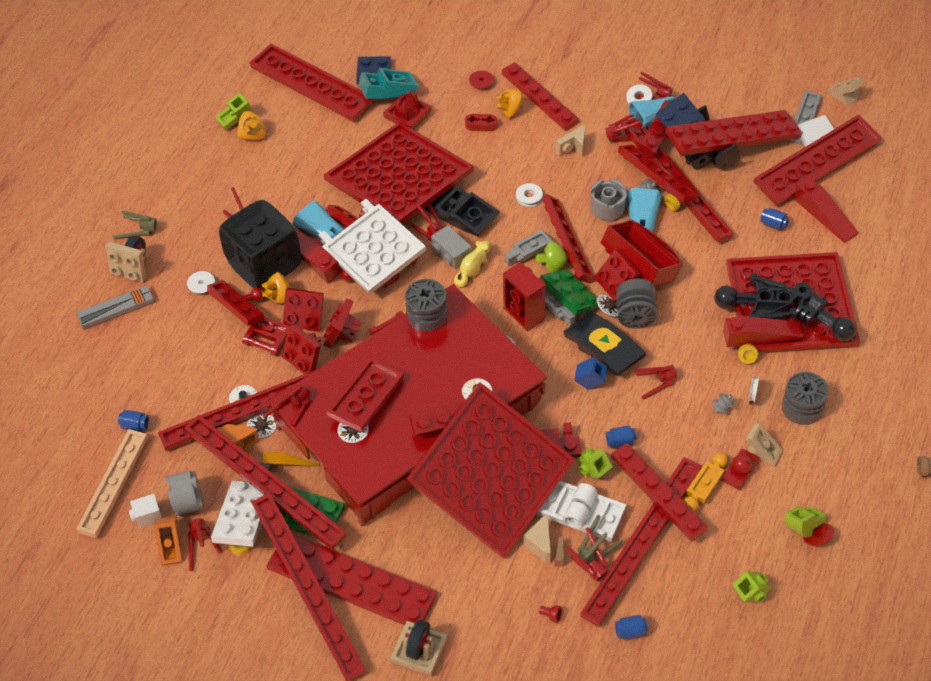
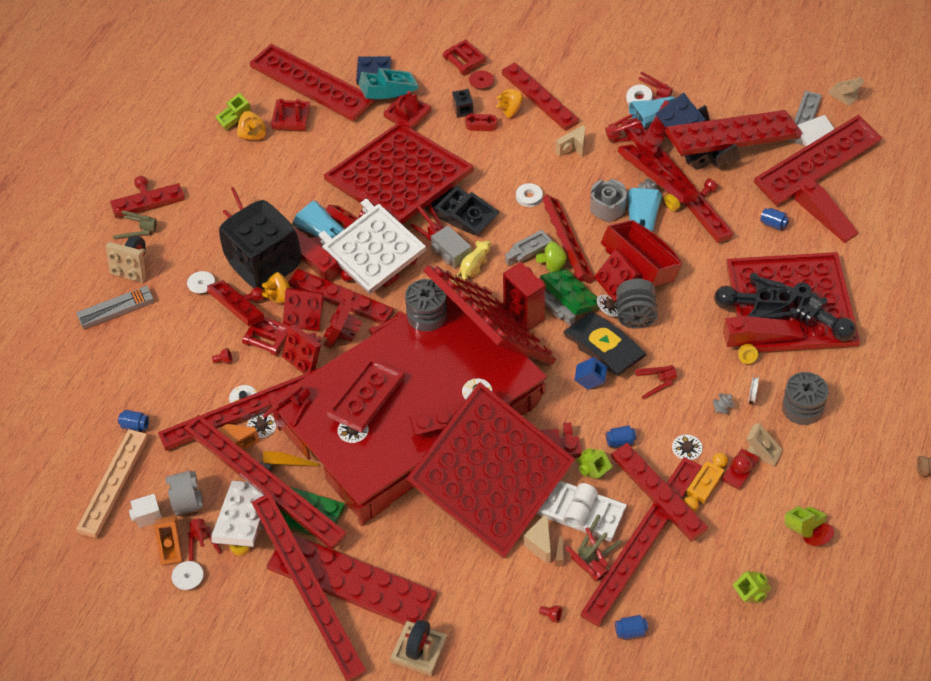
(147, 199): none -> red plate
(187, 575): none -> white piece
(225, 356): none -> red piece
(290, 114): none -> red plate
(337, 294): none -> red plate
(462, 103): none -> black brick
(468, 53): none -> red plate
(490, 315): none -> red plate
(687, 446): none -> piece
(709, 186): none -> red piece

